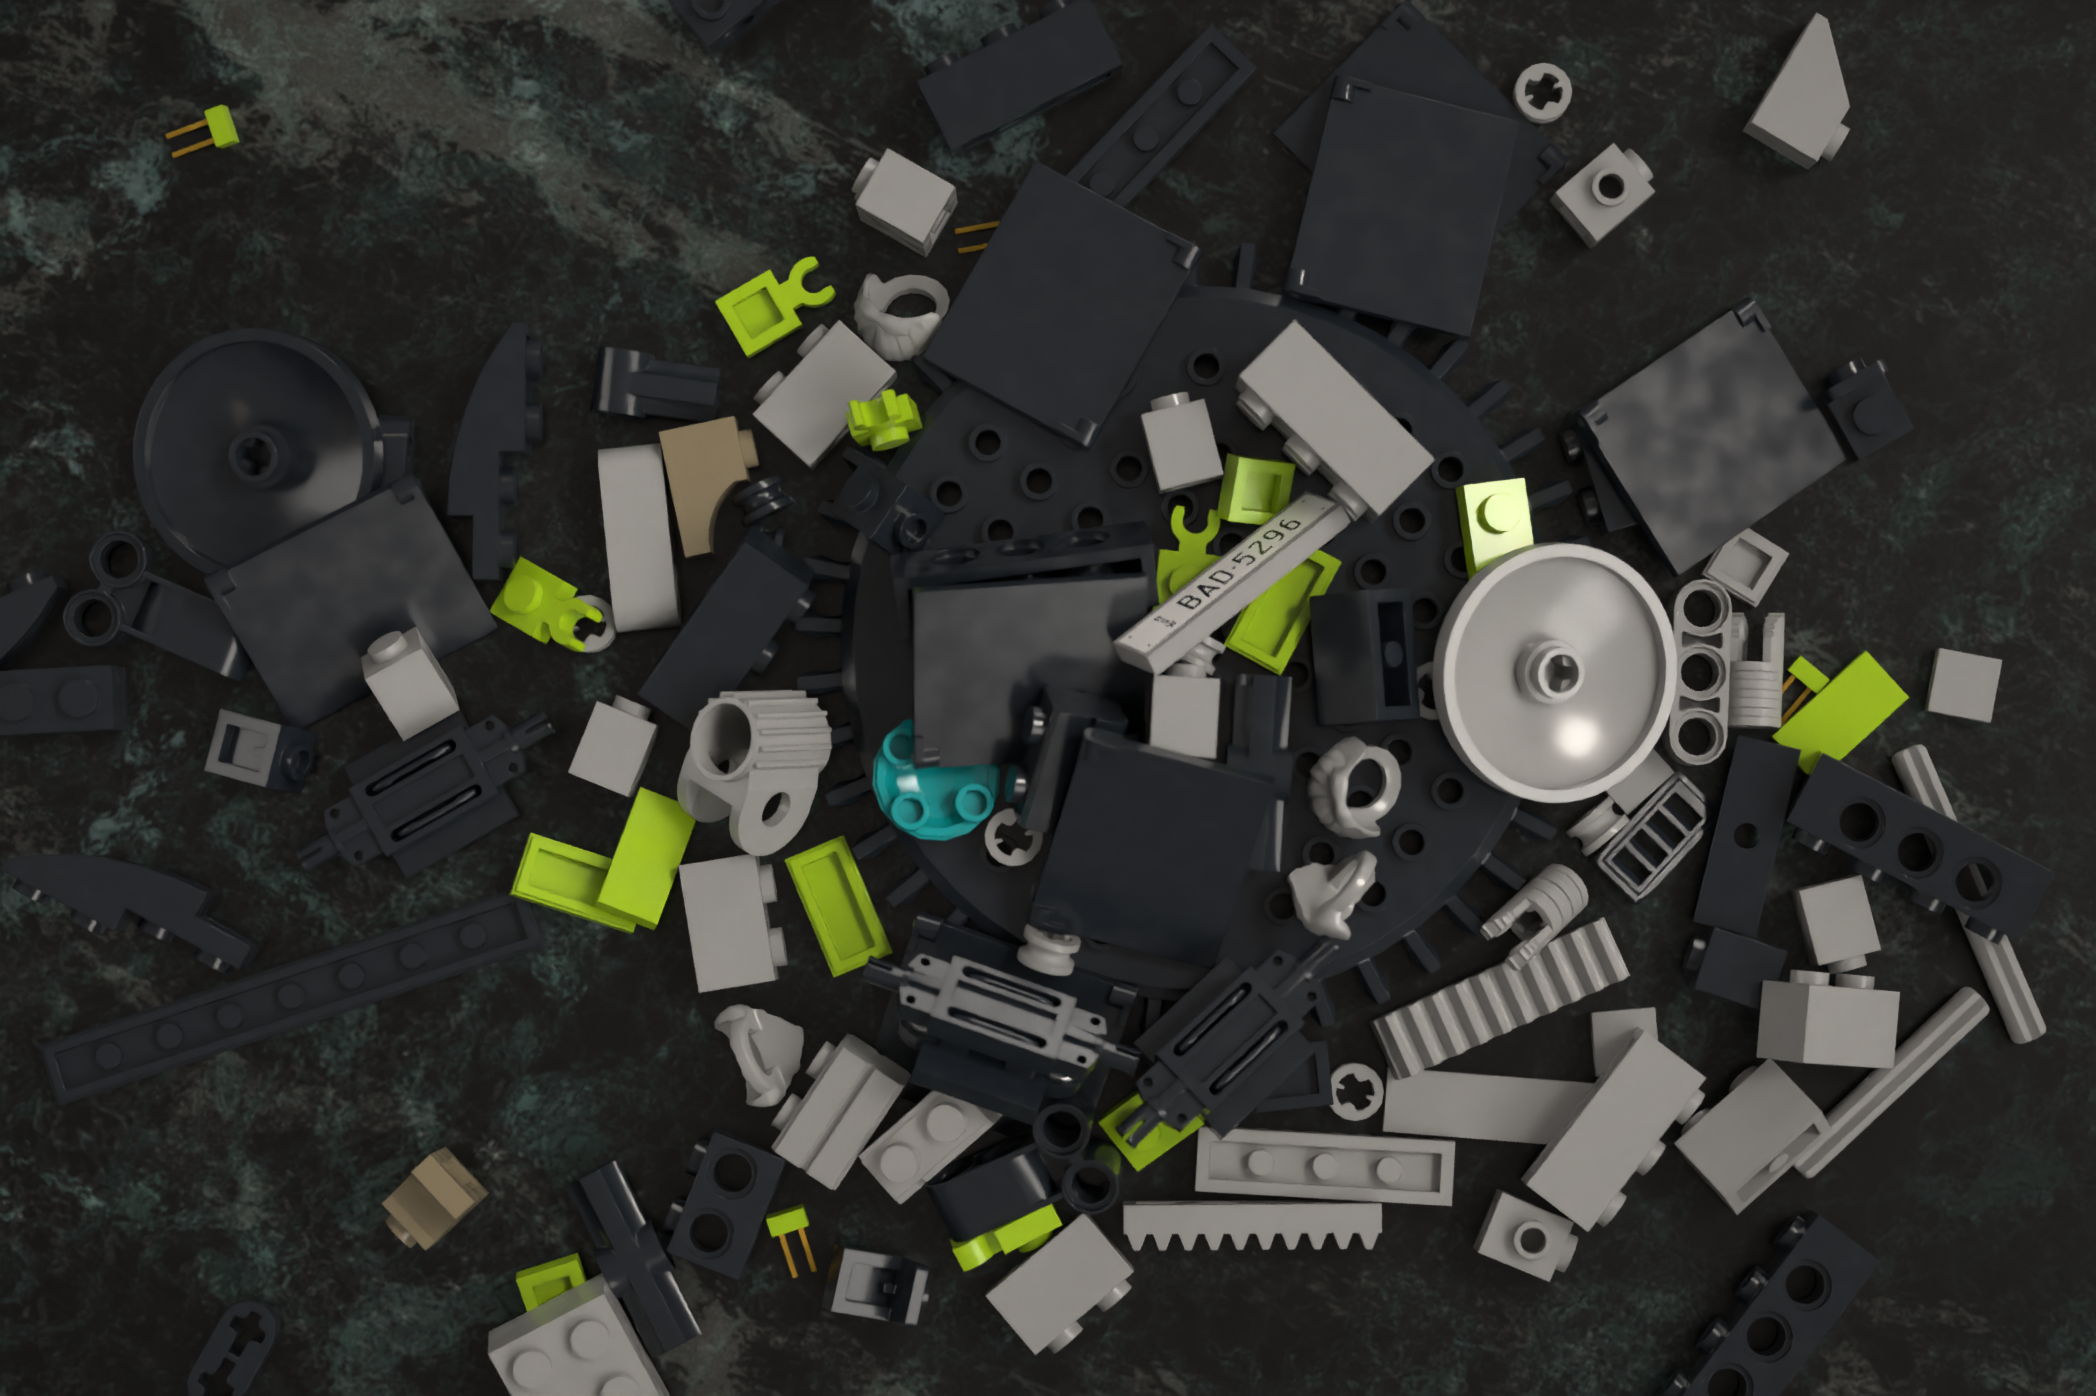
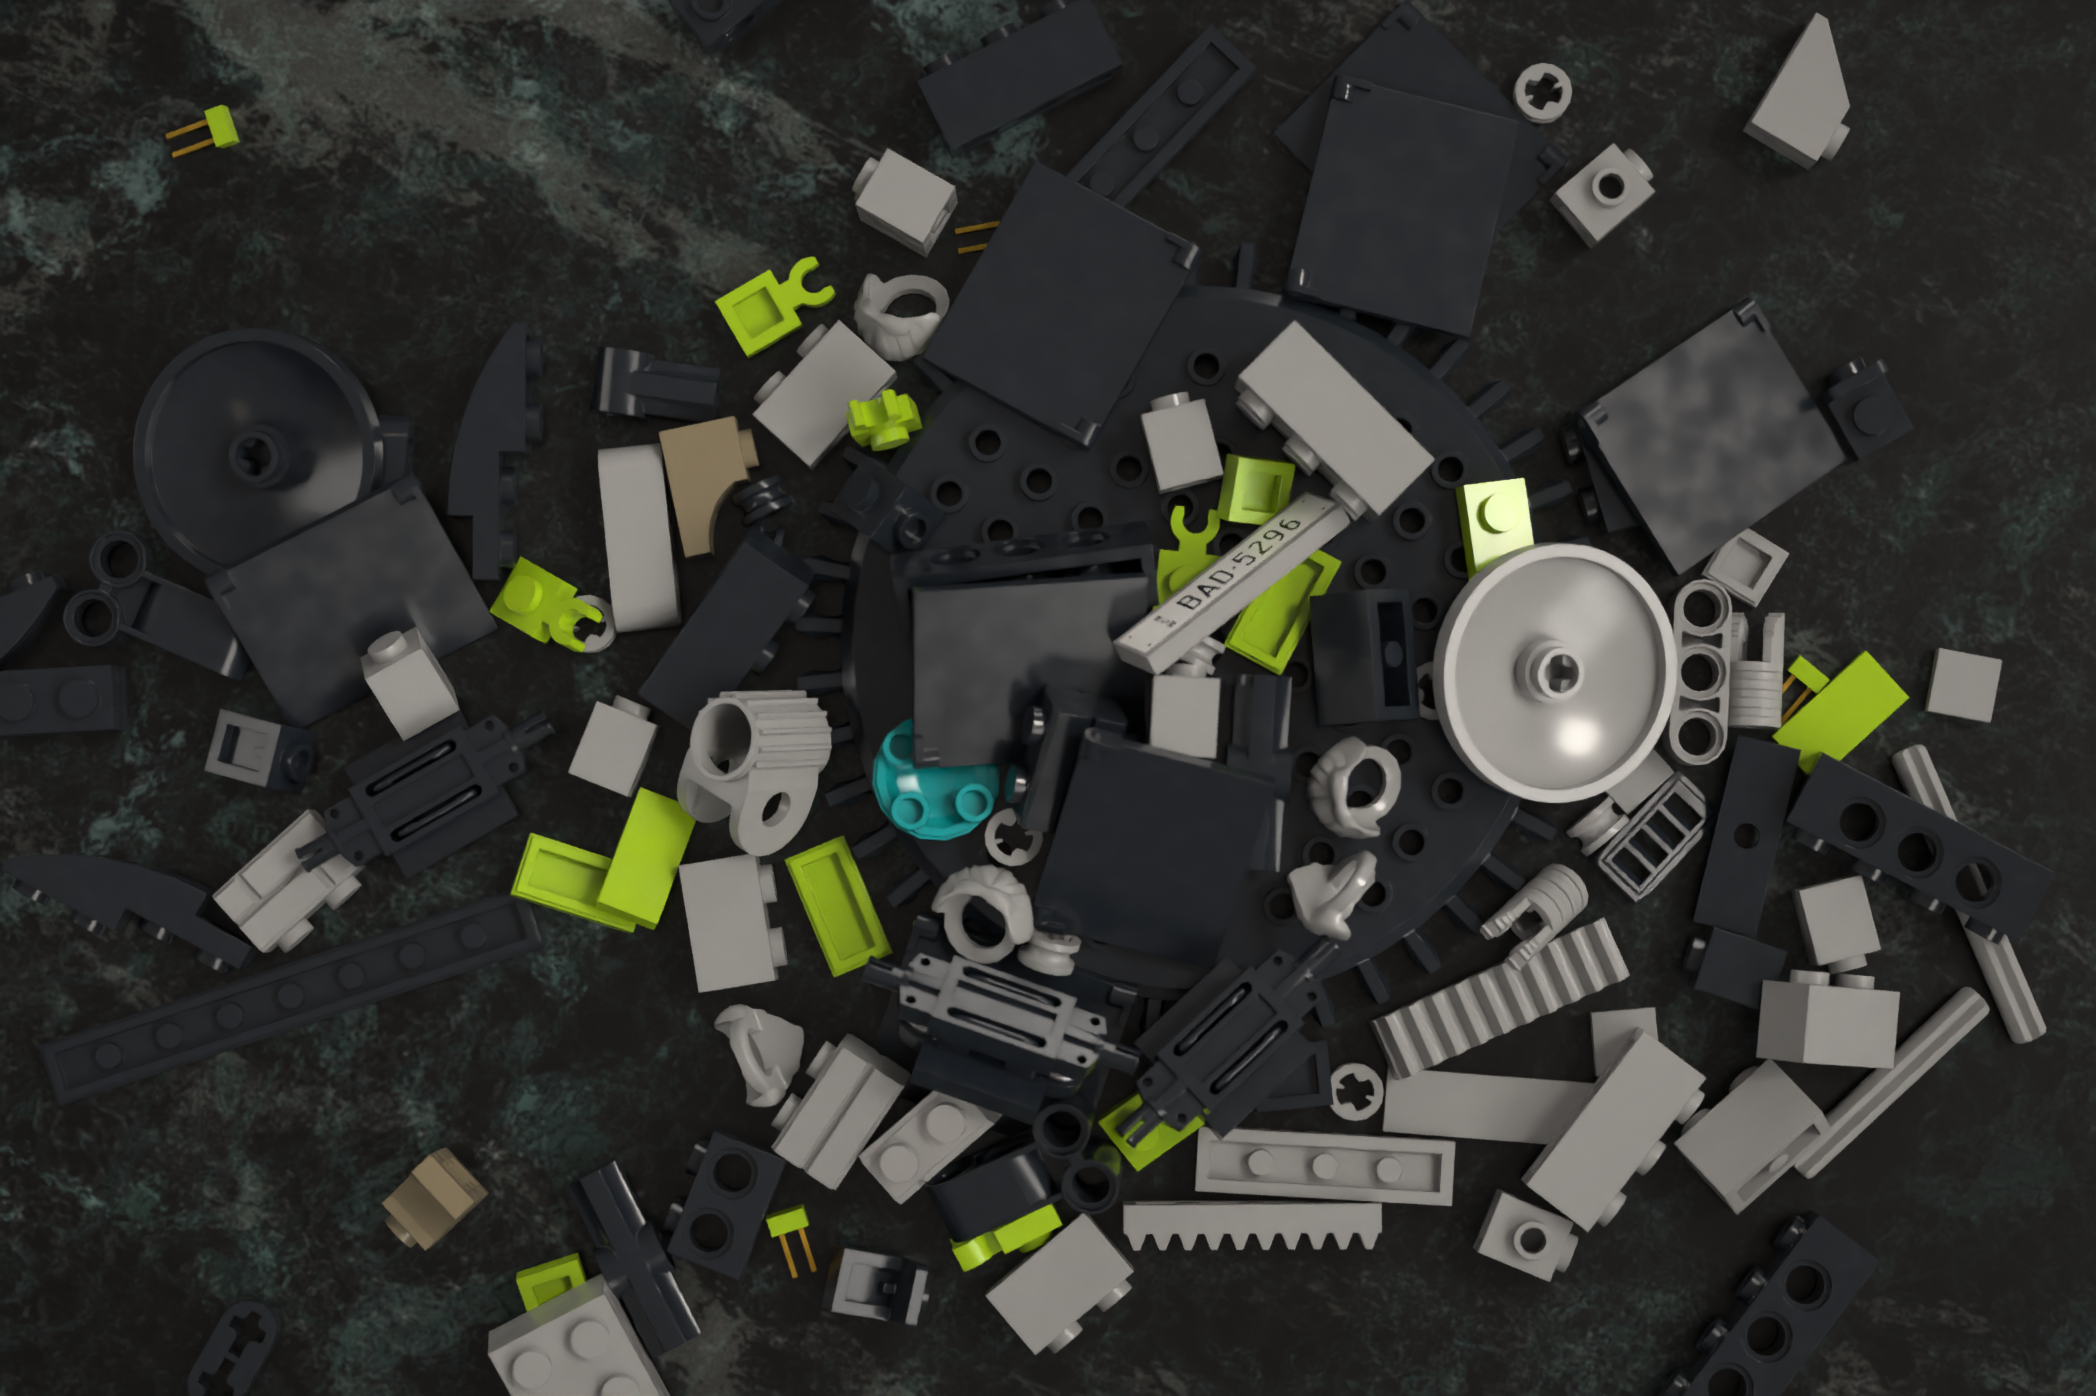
(276, 893): none -> light grey brick
(1000, 891): none -> light grey piece

